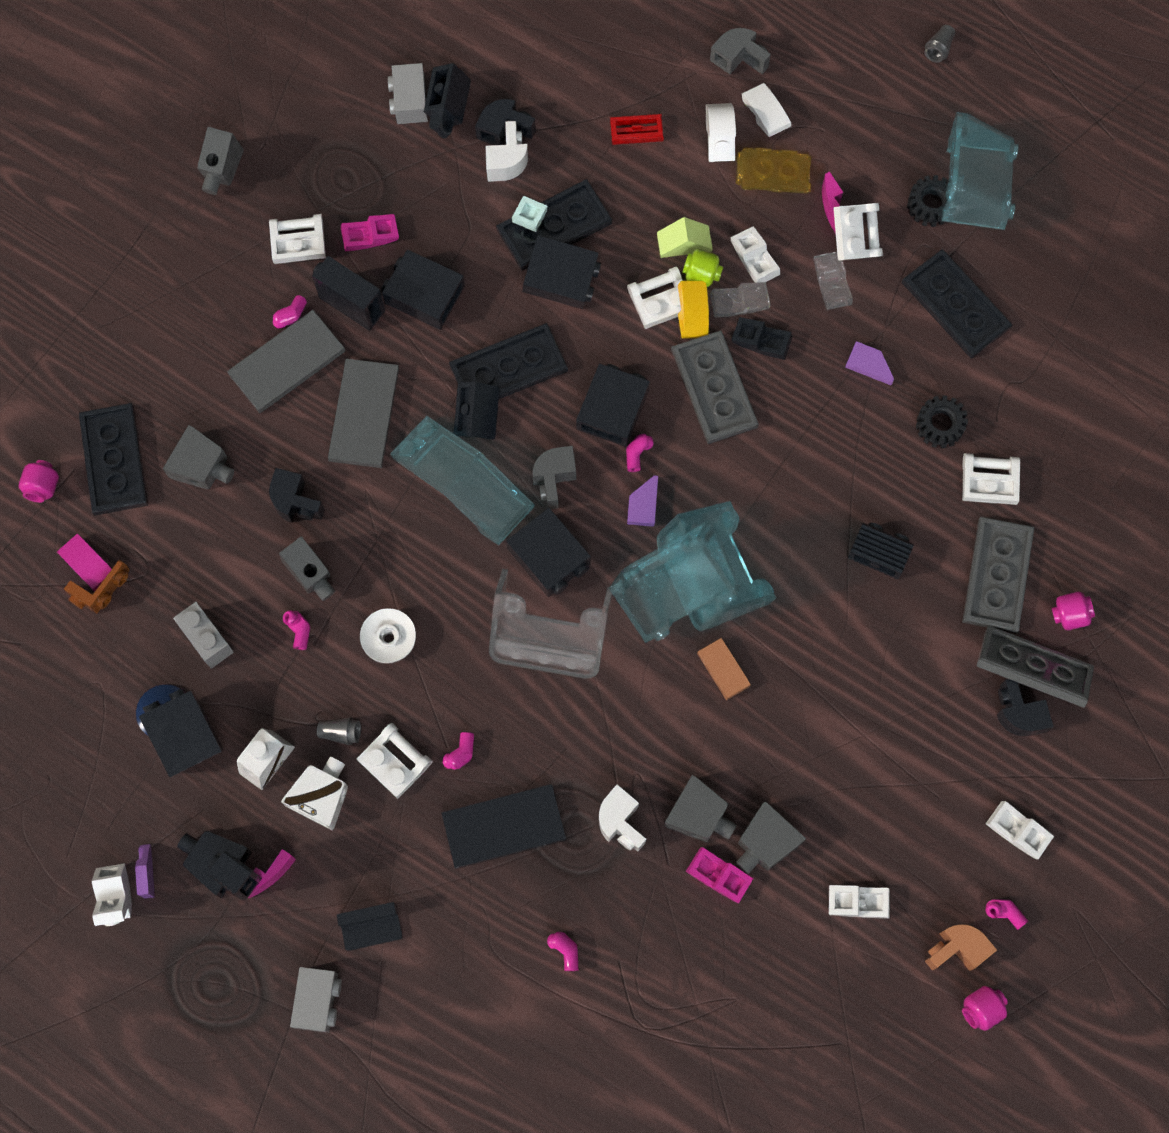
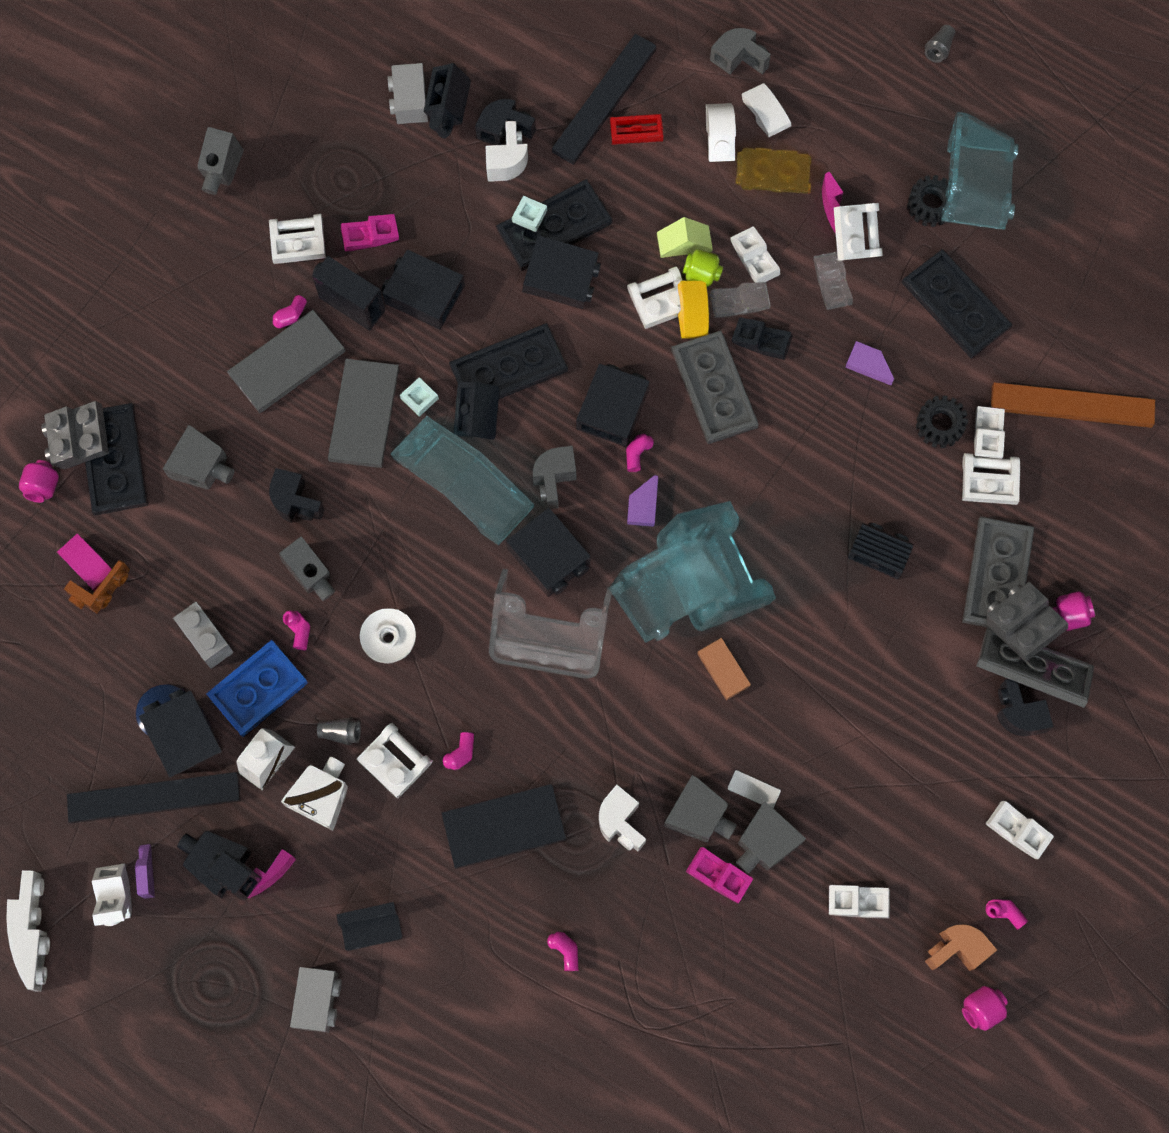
(25, 942): none -> white slope
(75, 435): none -> flat silver plate
(153, 797): none -> black tile
(257, 688): none -> blue plate
(419, 396): none -> light aqua plate
(604, 99): none -> black tile
(753, 789): none -> white sticker
(989, 432): none -> white slope
(1025, 621): none -> flat silver plate
(1073, 405): none -> dark orange tile

